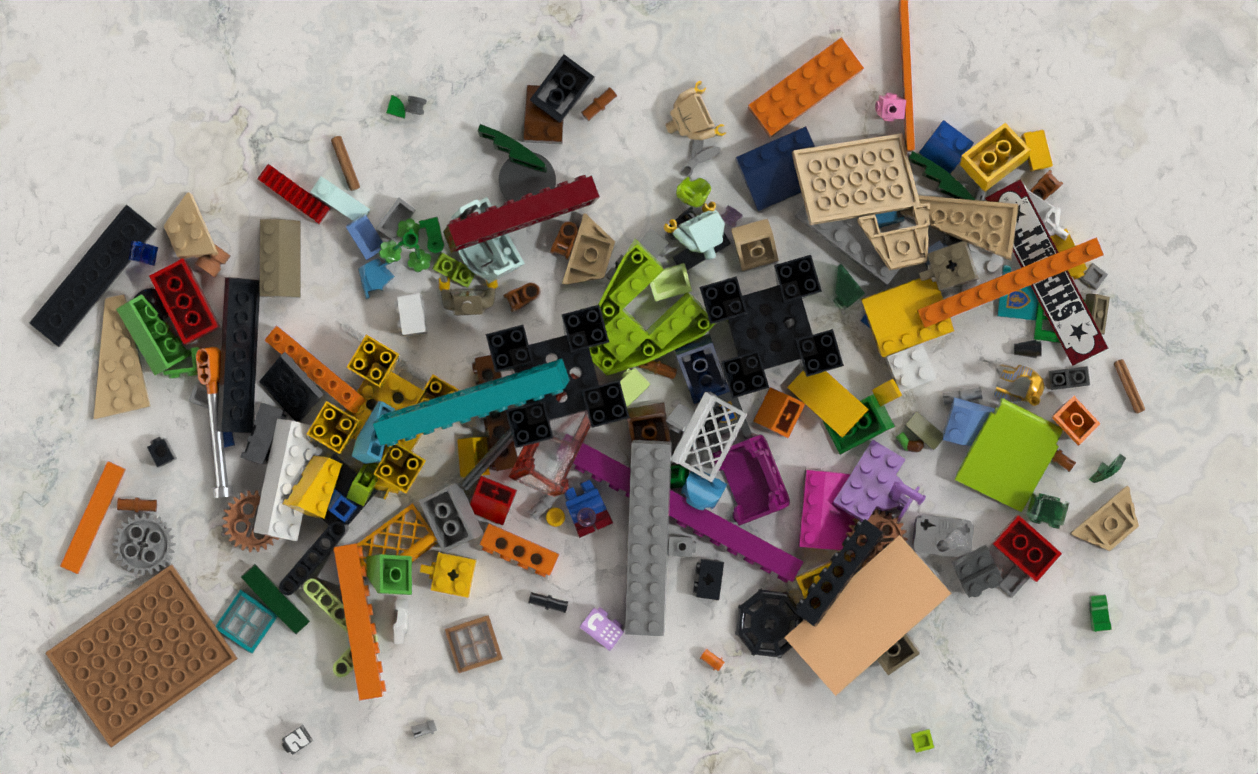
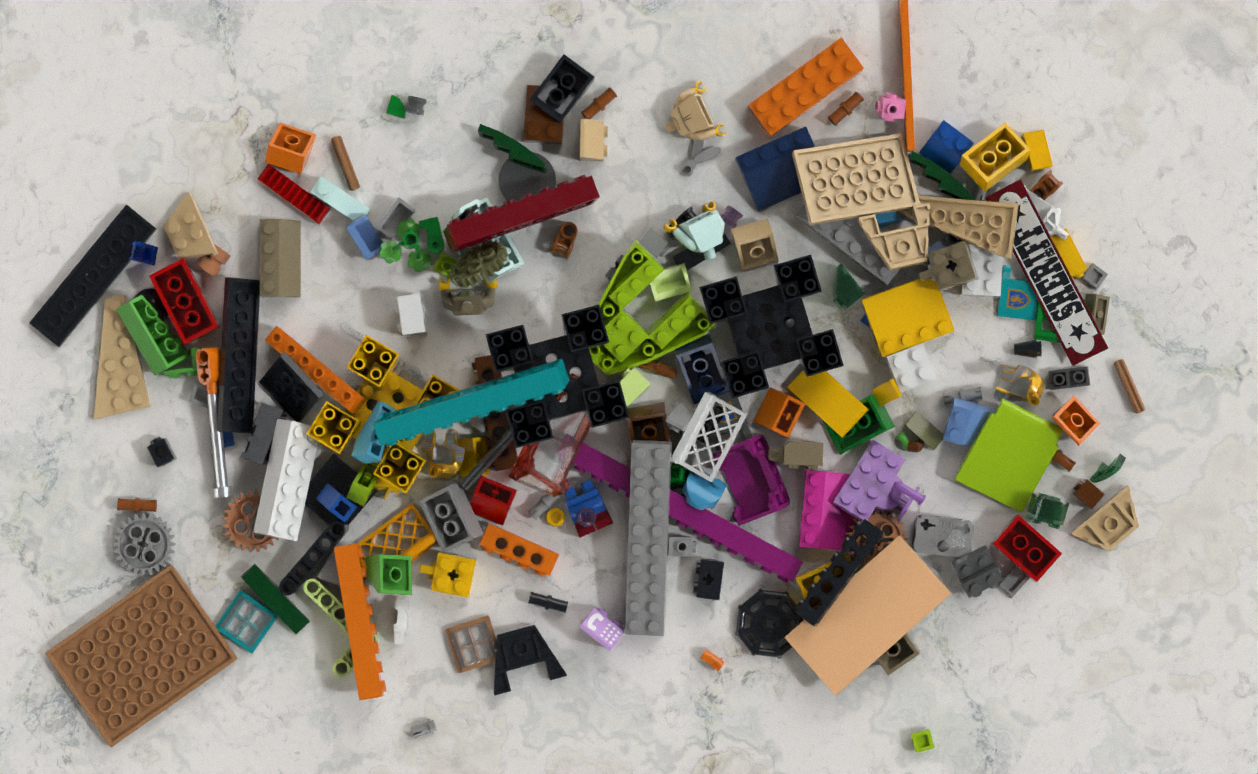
(93, 517): orange tile -> none
(290, 148): none -> orange slope
(296, 740): brick -> none
(315, 488): yellow wedge -> none
(374, 276): dark azure piece -> none
(445, 462): none -> pearl gold piece
(478, 264): none -> olive gear
(521, 296): dark orange piece -> none
(521, 649): none -> black wing
(589, 254): tan wing -> none
(592, 140): none -> tan slope
(693, 192): lime hair -> none
(798, 453): none -> dark tan hinge
(845, 108): none -> dark orange pin
(1010, 282): orange plate -> none
(1087, 493): none -> reddish brown brick
(1099, 613): green leg -> none

